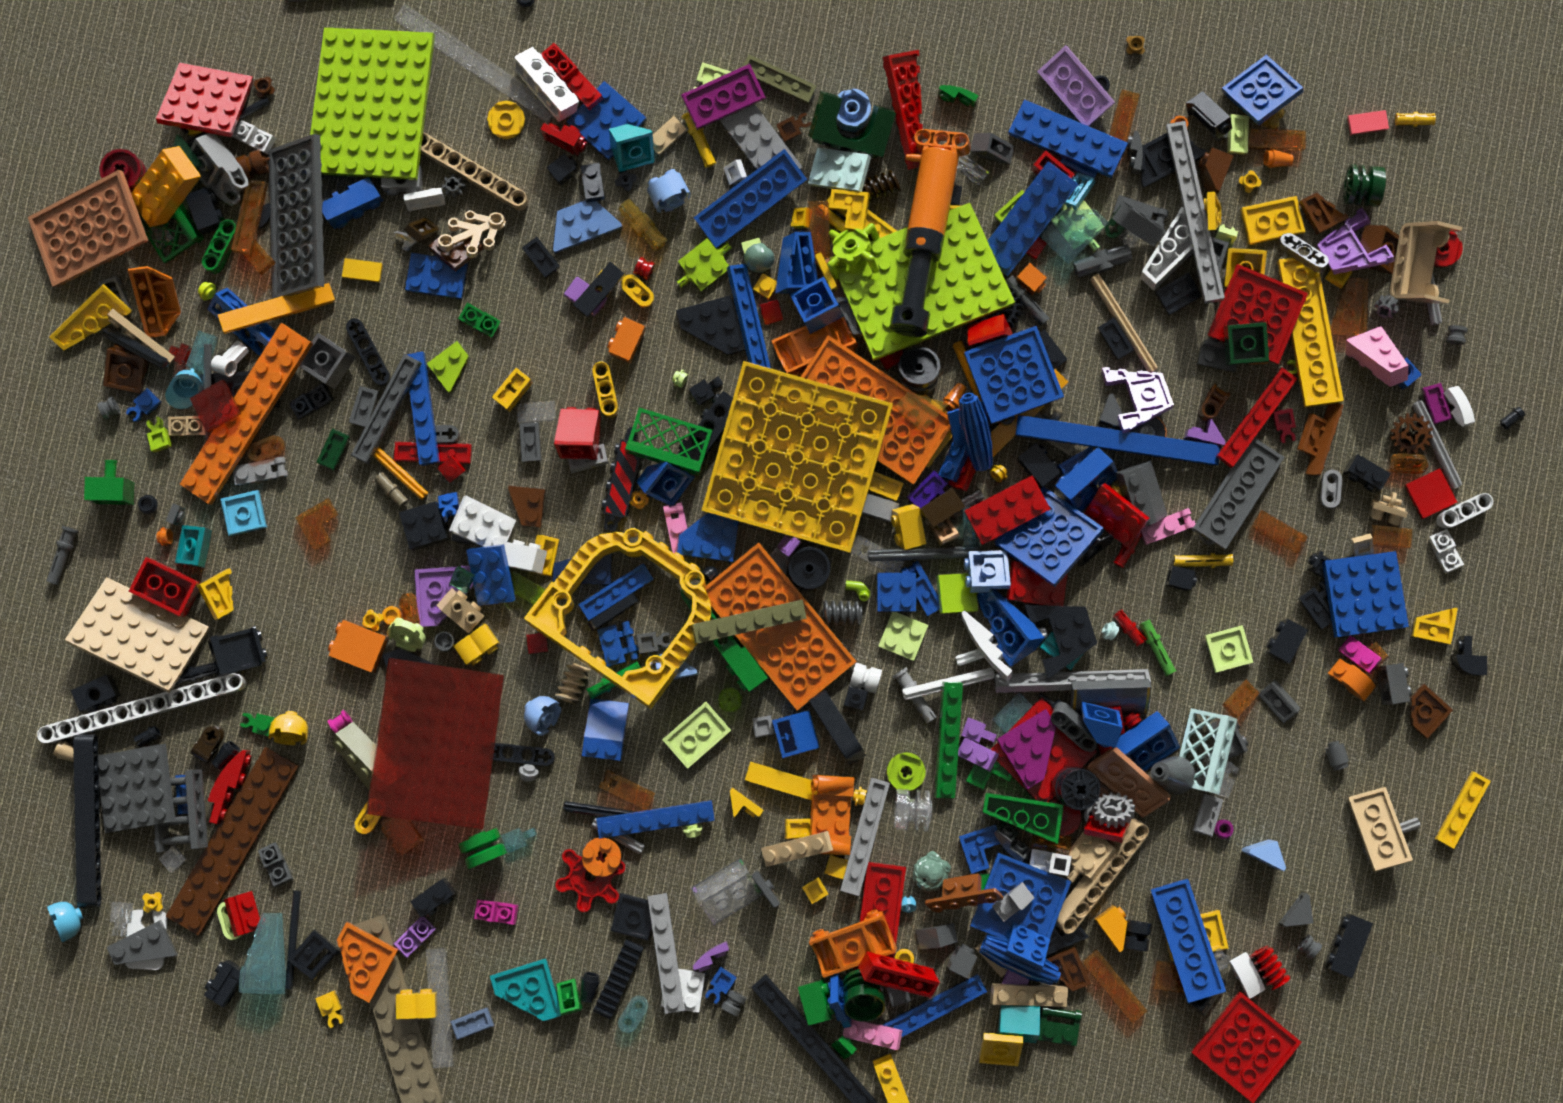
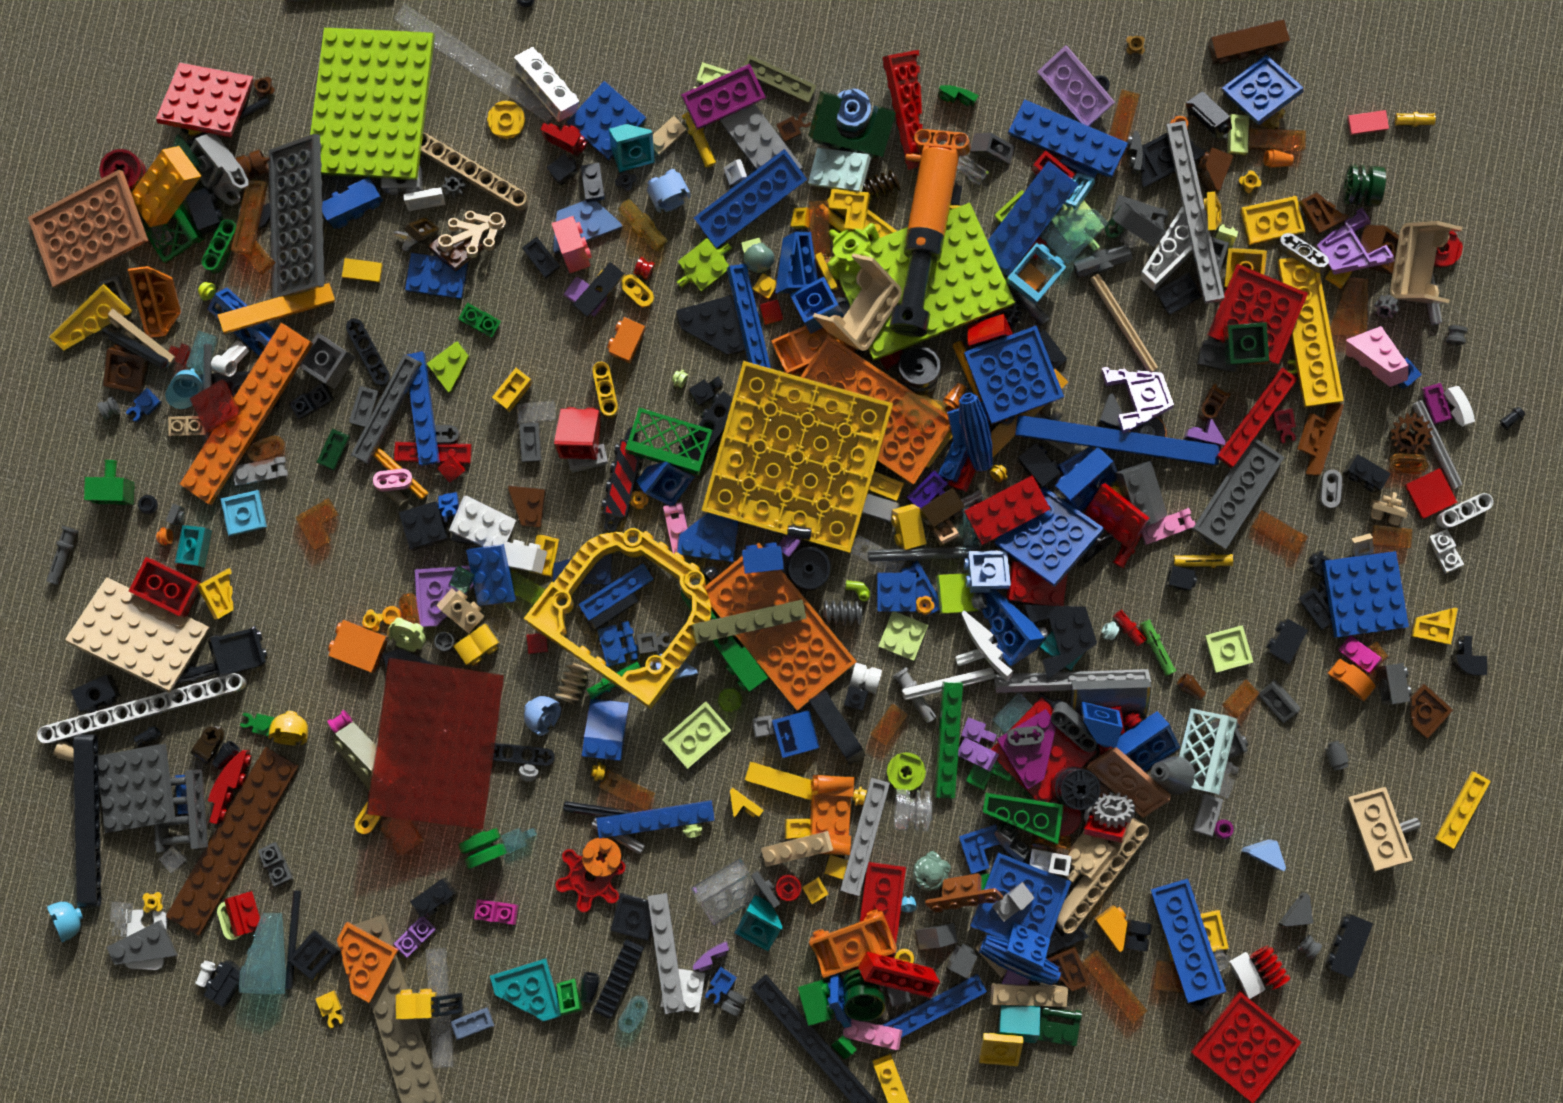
(159, 437): lime plate -> none
(205, 973): none -> white pin
(254, 137): white slope -> none
(393, 479): none -> bright pink plate
(437, 1005): none -> black tile
(572, 246): none -> coral brick
(573, 78): red slope -> none
(598, 771): none -> yellow plate
(759, 924): none -> teal slope
(762, 559): none -> blue brick
(788, 887): none -> red wheel
(798, 532): none -> black pin
(869, 308): none -> tan windscreen
(888, 724): none -> clear orange plate
(929, 605): none -> light orange plate
(979, 601): none -> dark grey plate
(1024, 731): none -> dark grey beam
(1026, 290): none -> medium azure window
(1115, 339): black plate -> none
(1189, 685): none -> reddish brown cone
(1248, 42): none -> reddish brown brick

